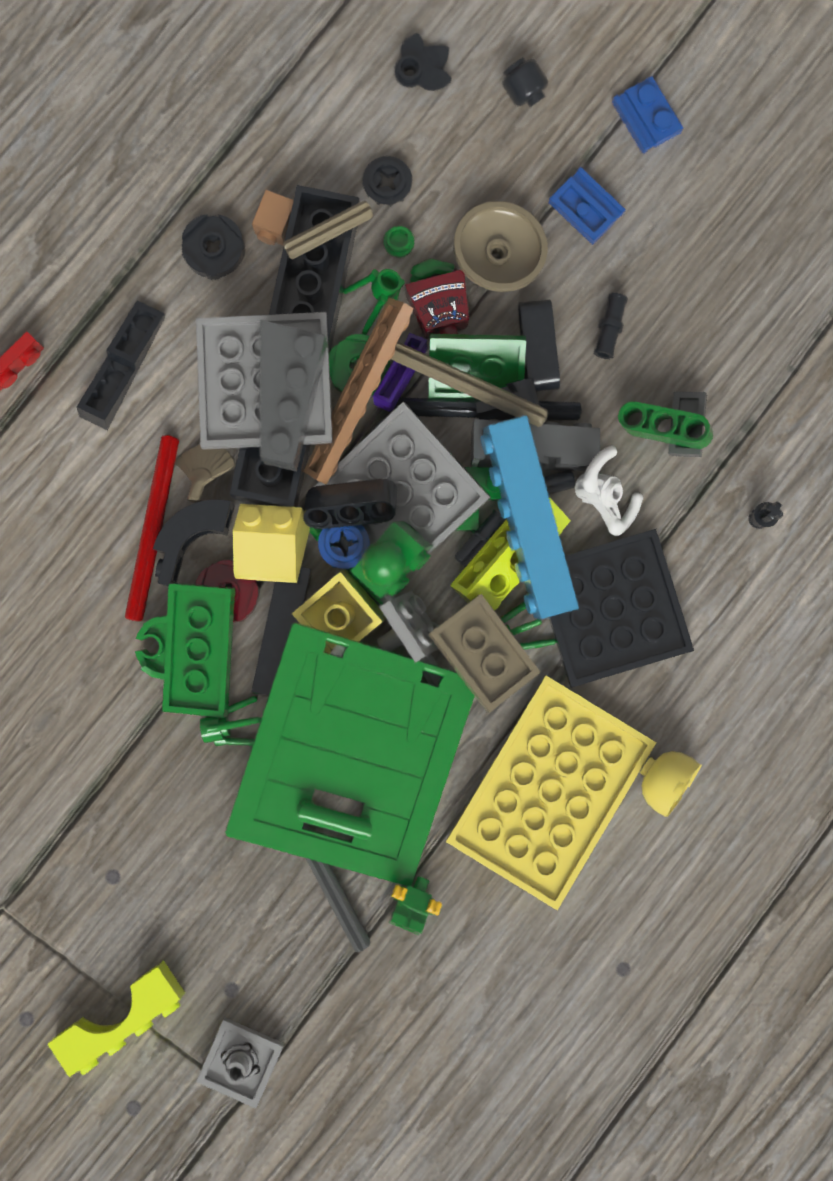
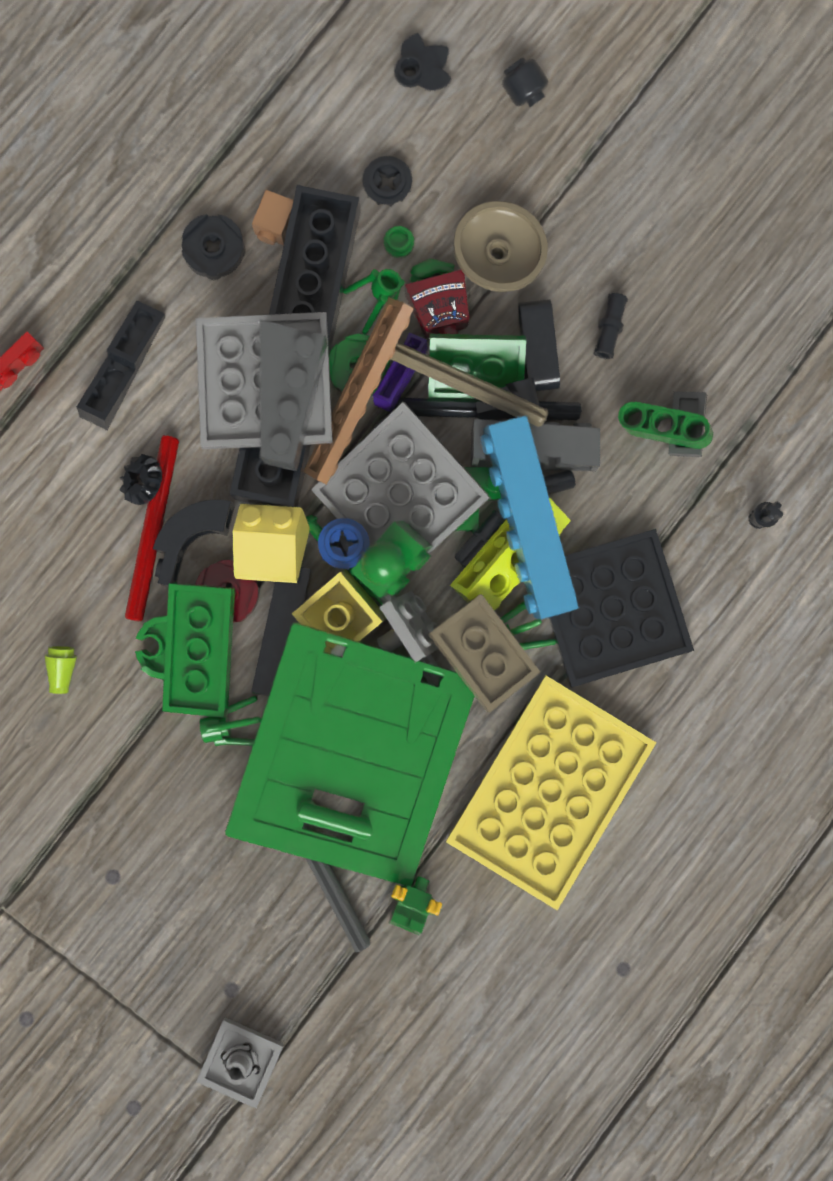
(60, 667): none -> lime cone
(85, 1041): neon yellow arch -> none
(151, 476): none -> black gear
(203, 467): dark tan hand -> none
(328, 229): dark tan axle -> none
(350, 504): black beam -> none
(586, 205): blue plate -> none
(605, 492): white piece -> none
(647, 115): blue plate -> none
(667, 780): light yellow cylinder -> none

